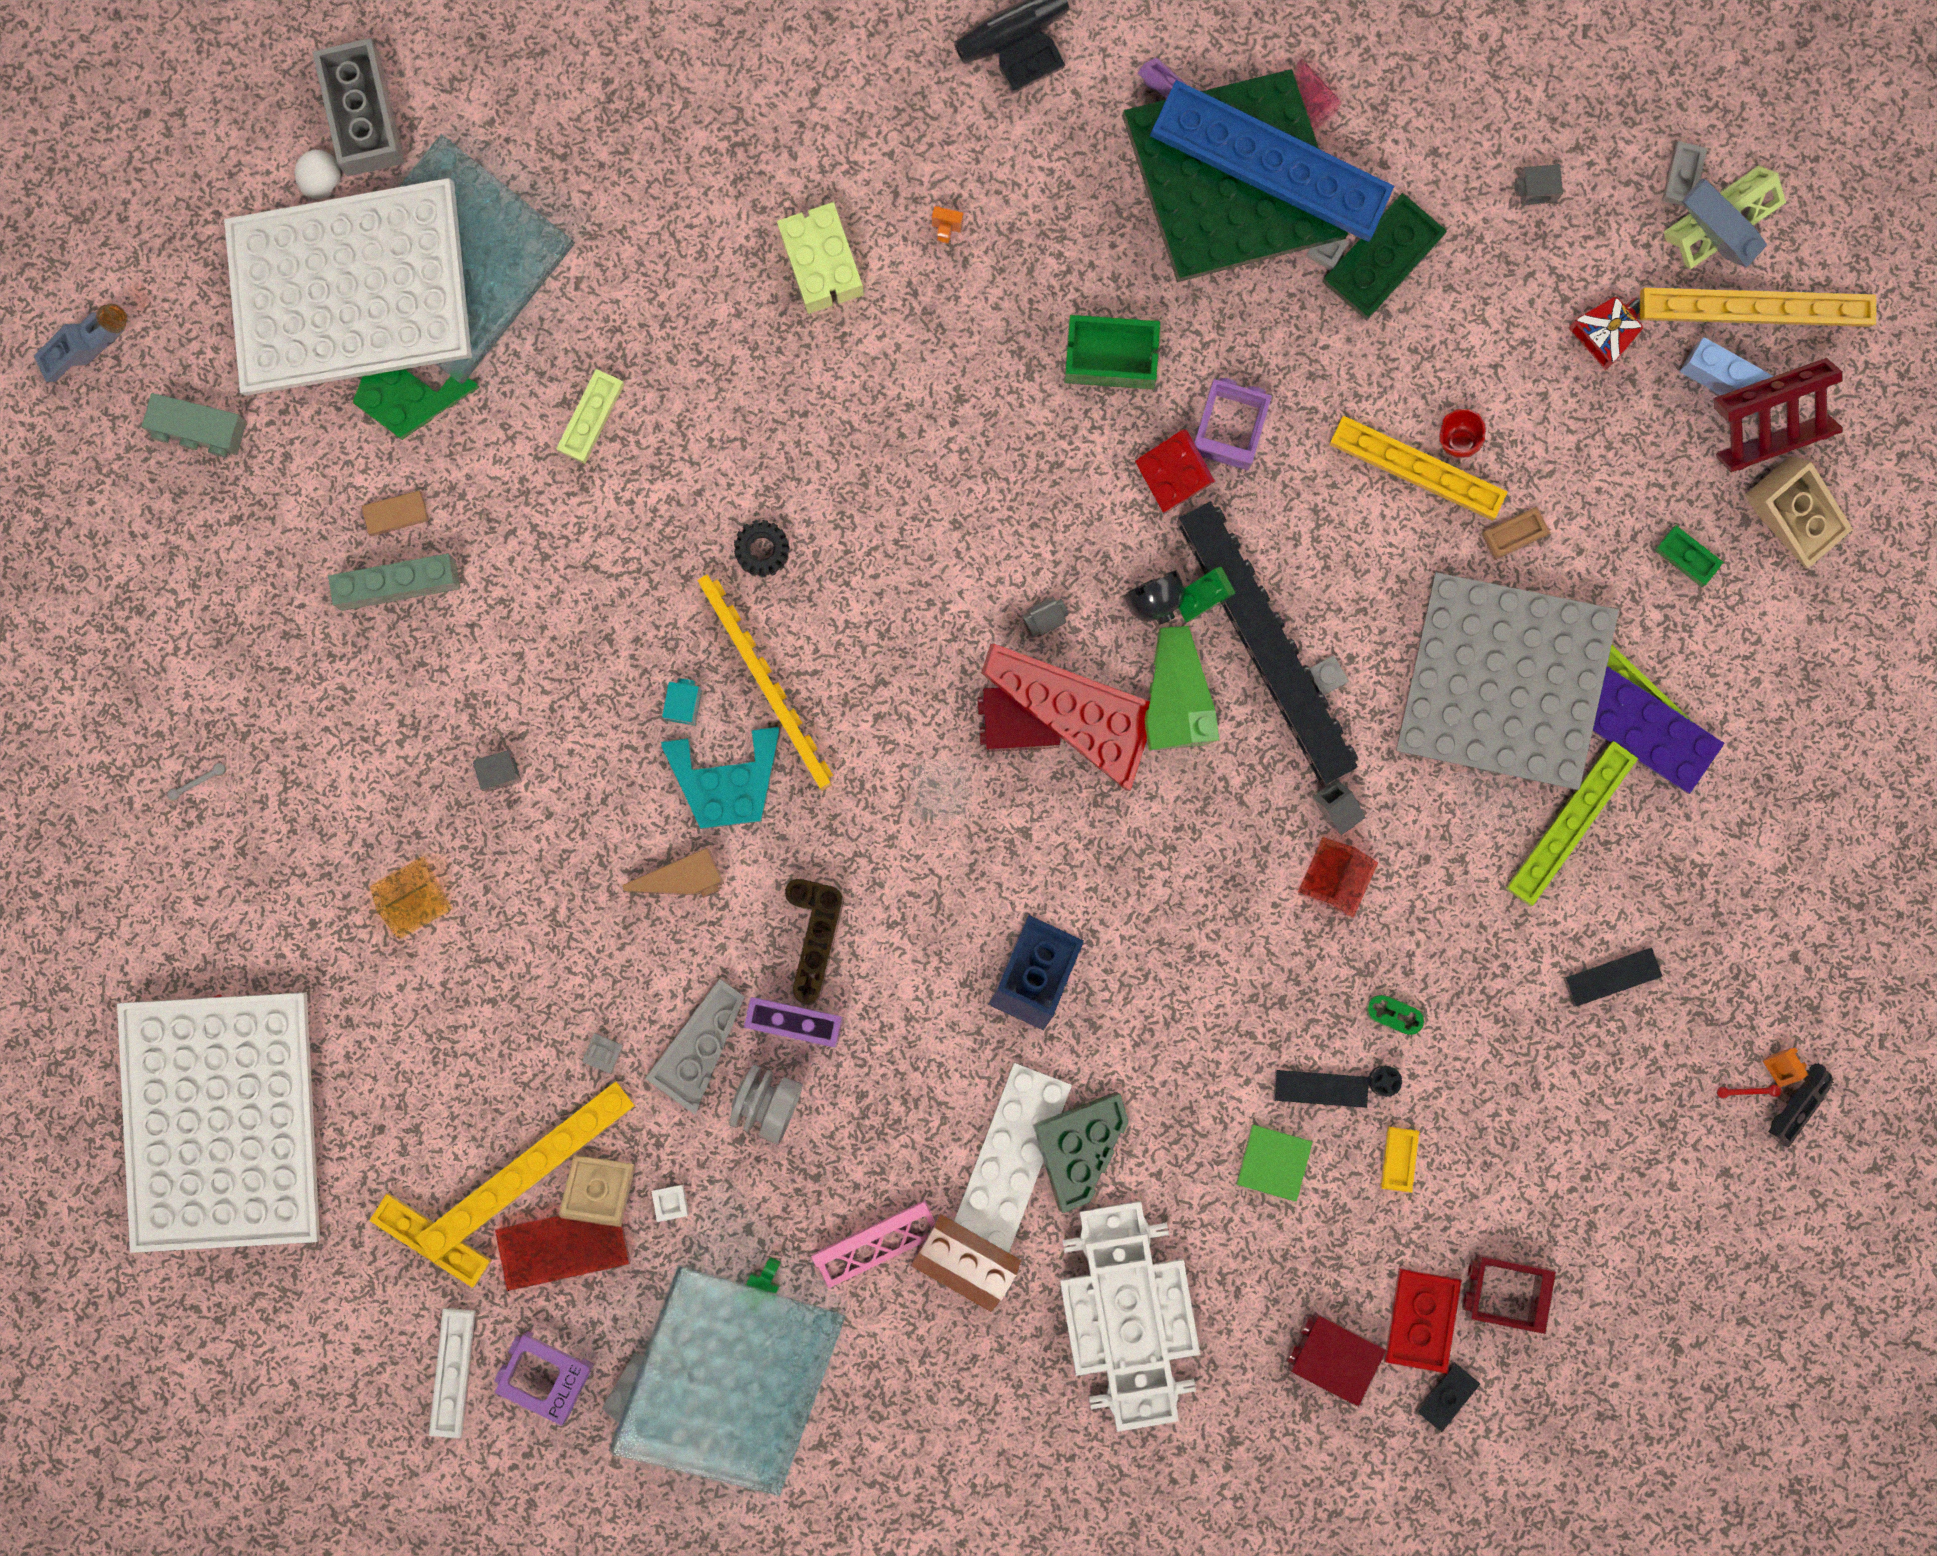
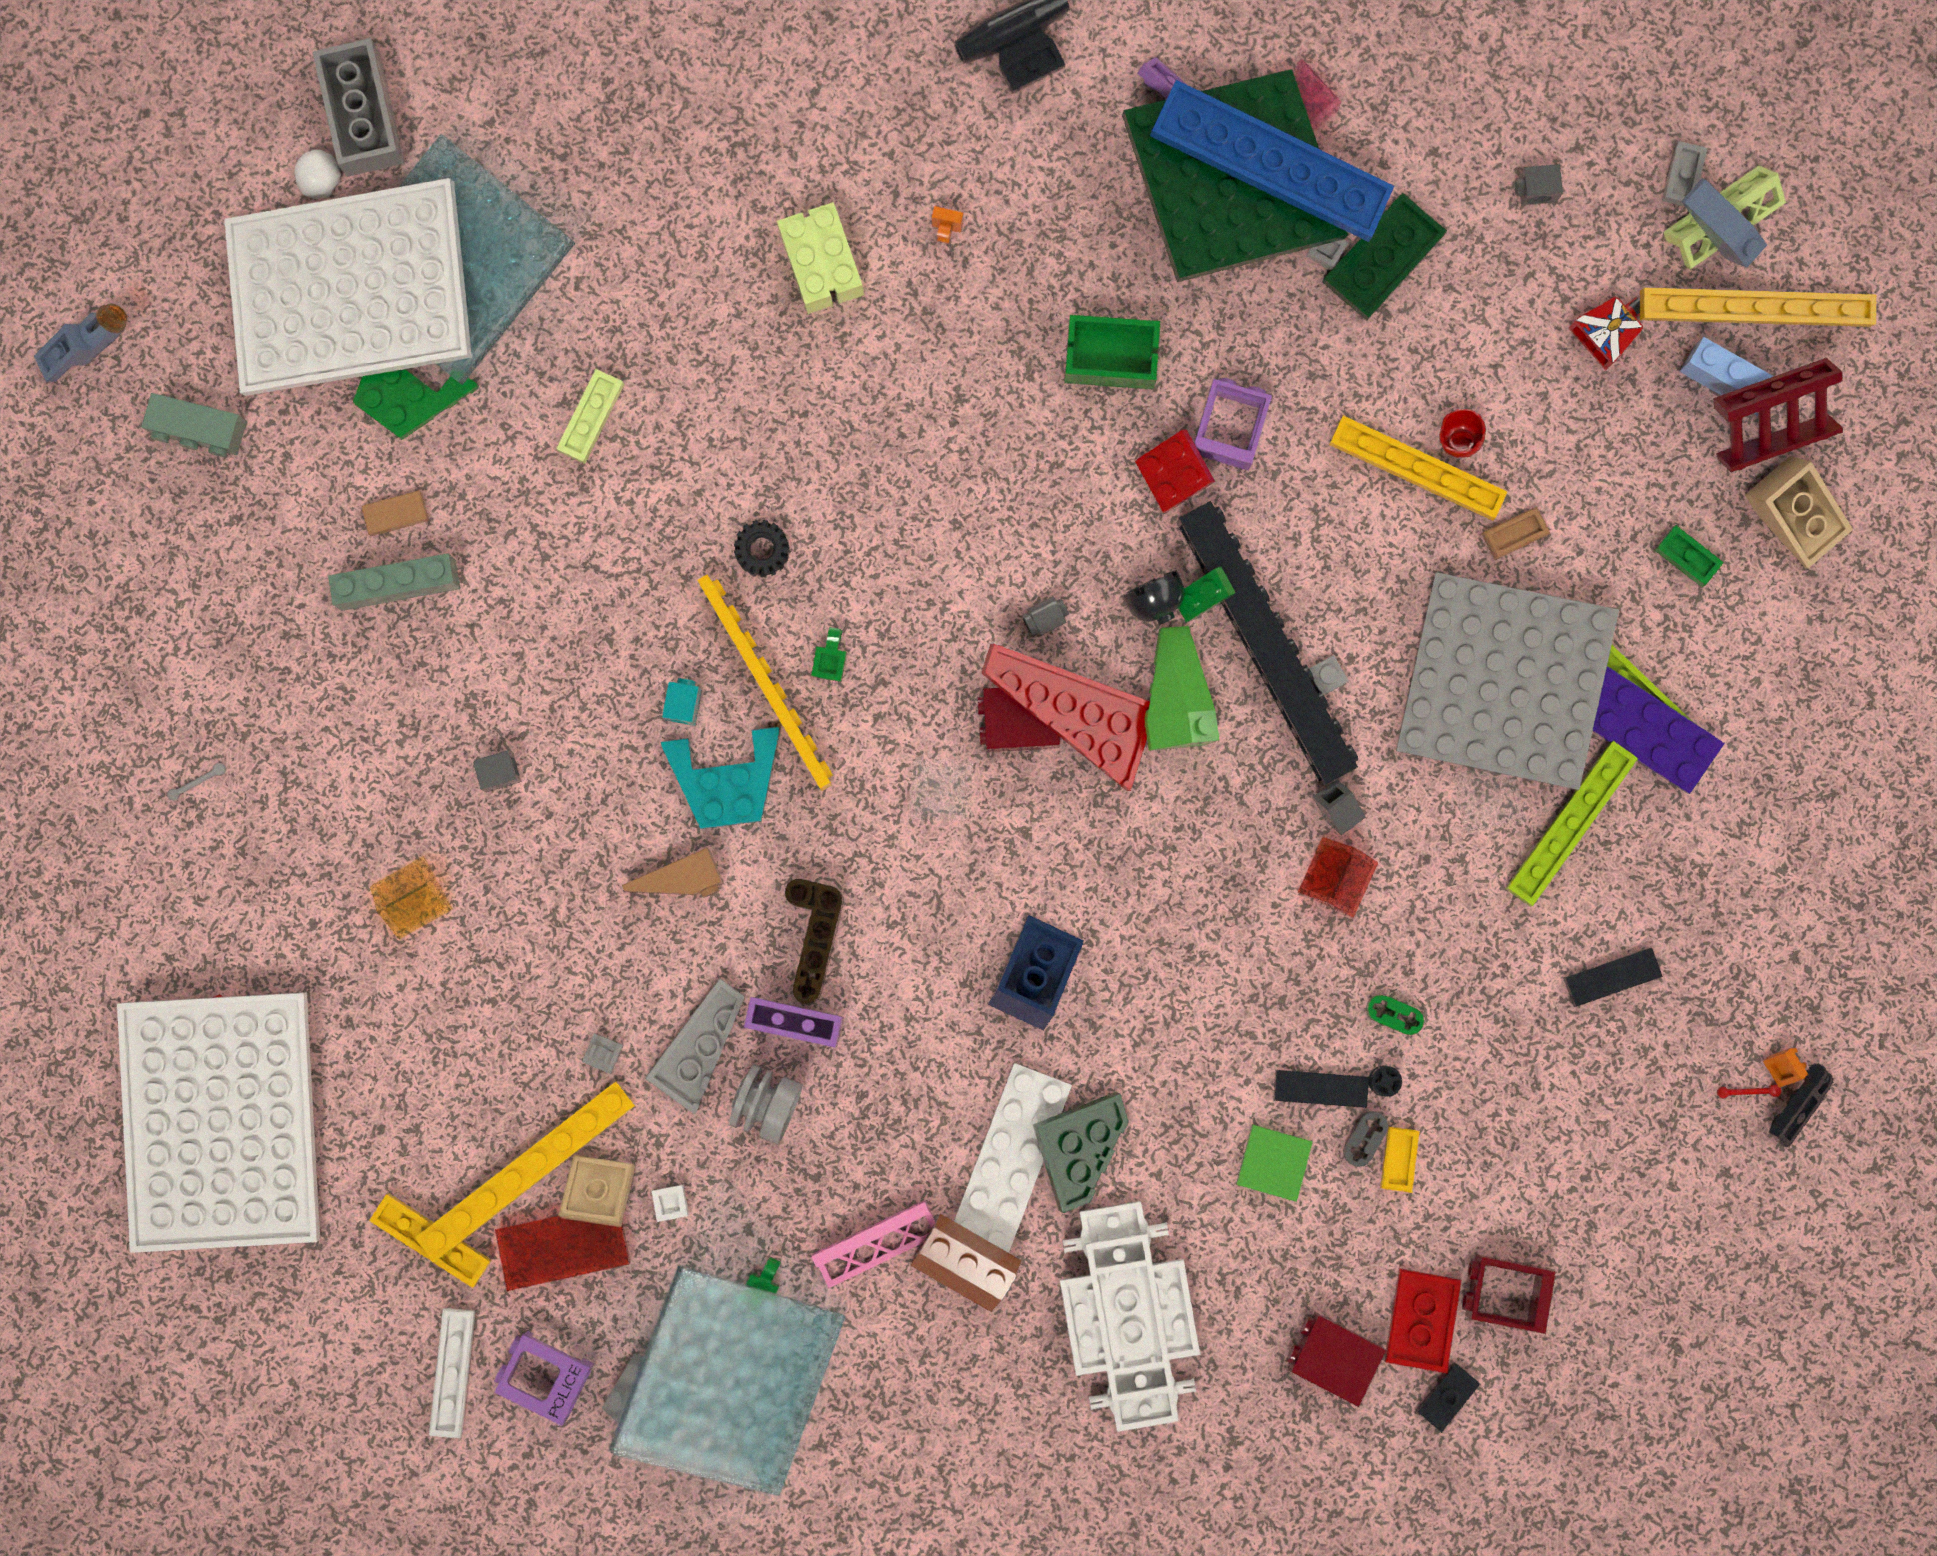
(830, 661): none -> green plate
(1372, 1143): none -> dark grey beam

